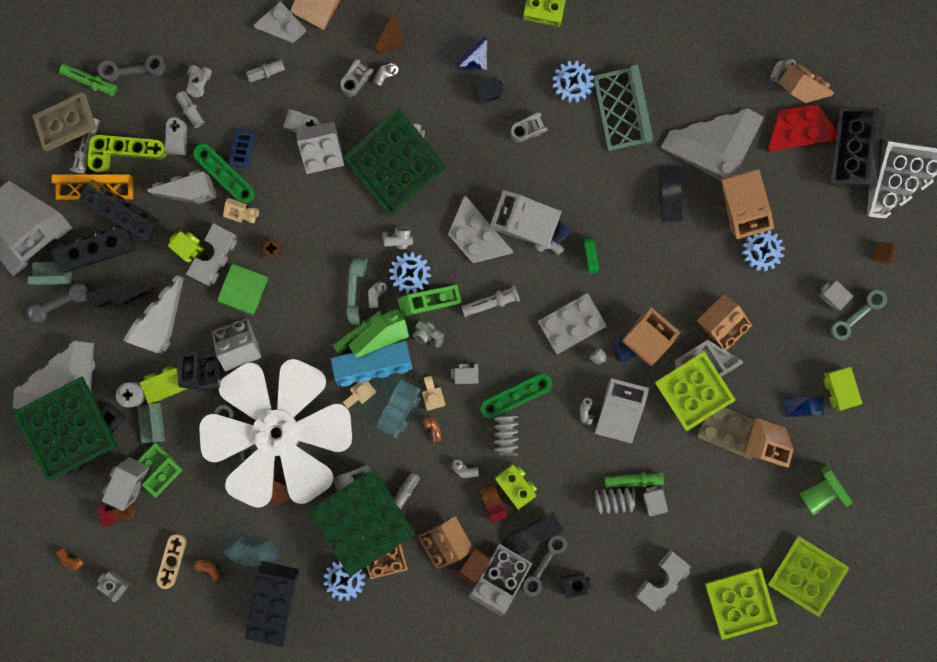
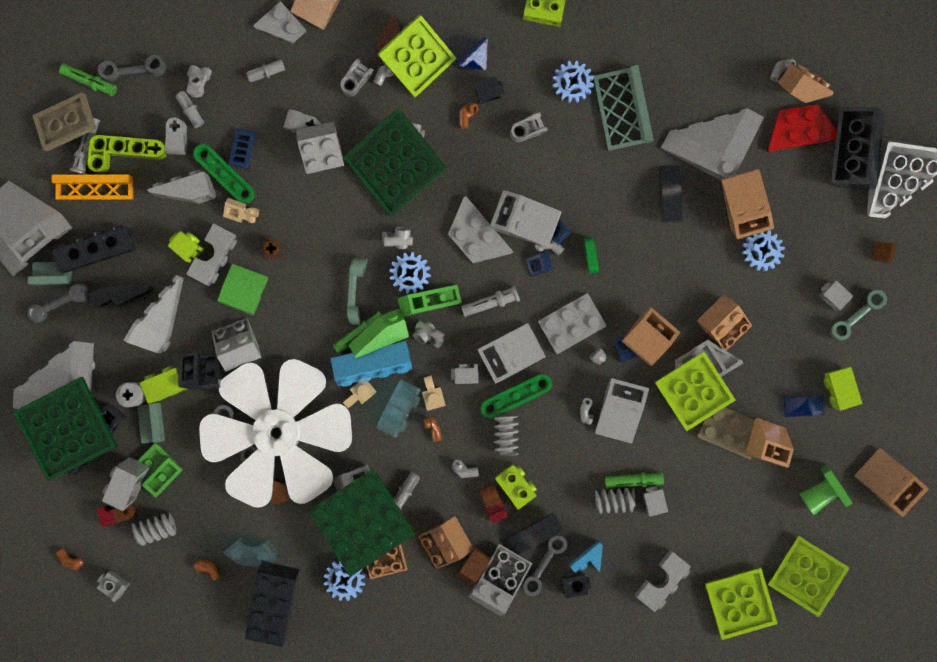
(118, 210): black brick -> none
(154, 530): none -> light grey piece
(172, 576): tan beam -> none
(374, 292): light grey arm -> none
(416, 55): none -> lime plate
(465, 113): none -> dark orange arm
(511, 353): none -> light grey slope
(539, 264): none -> dark blue slope
(592, 554): none -> dark azure slope
(891, 482): none -> medium nougat slope

